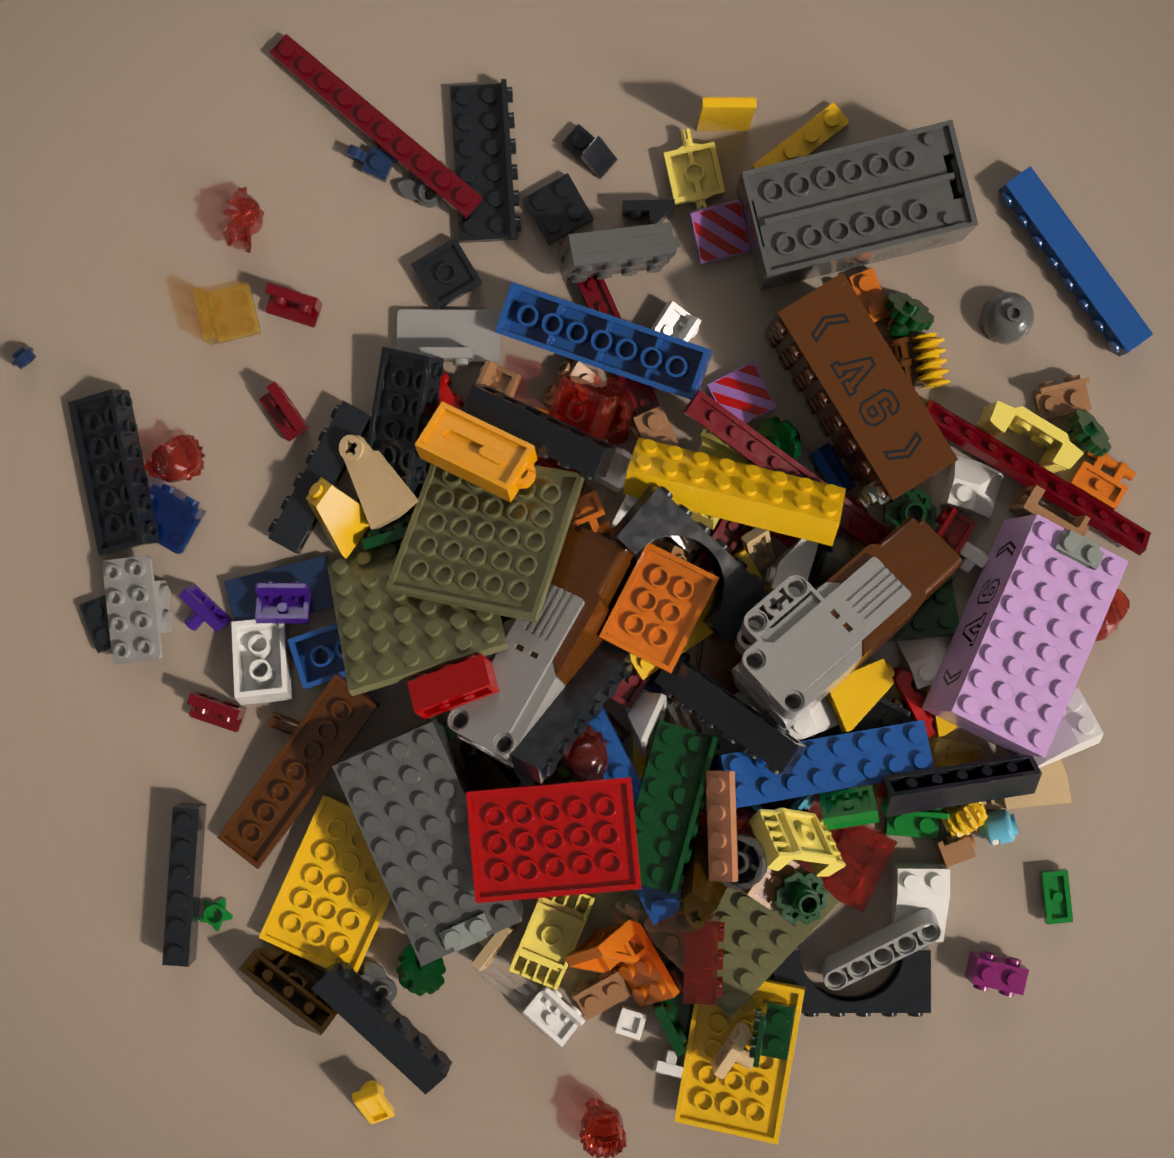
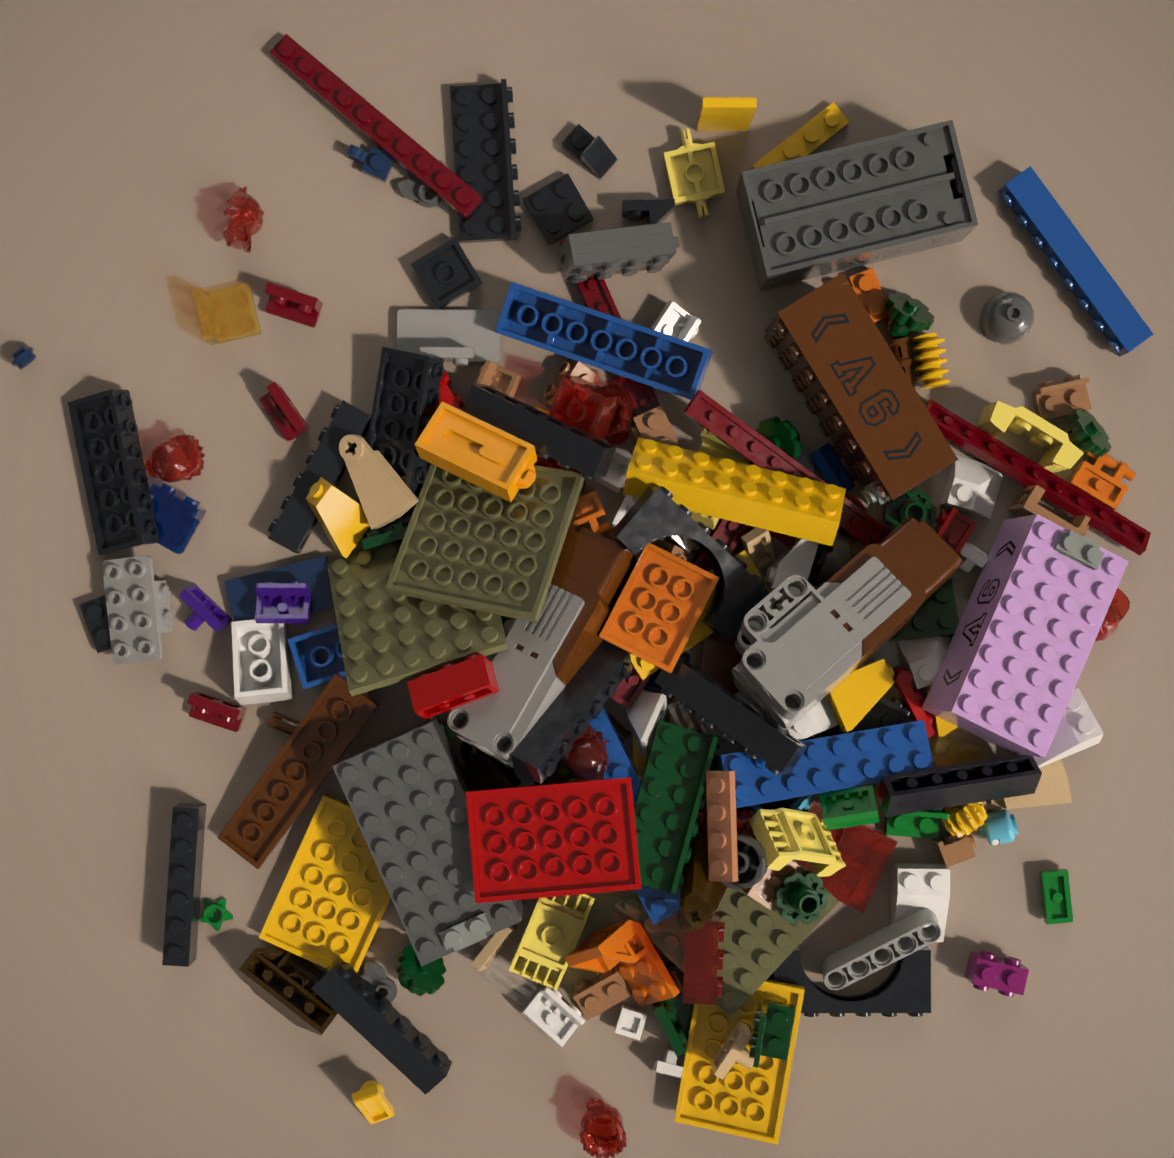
(720, 231): tile -> none
(743, 393): tile -> none

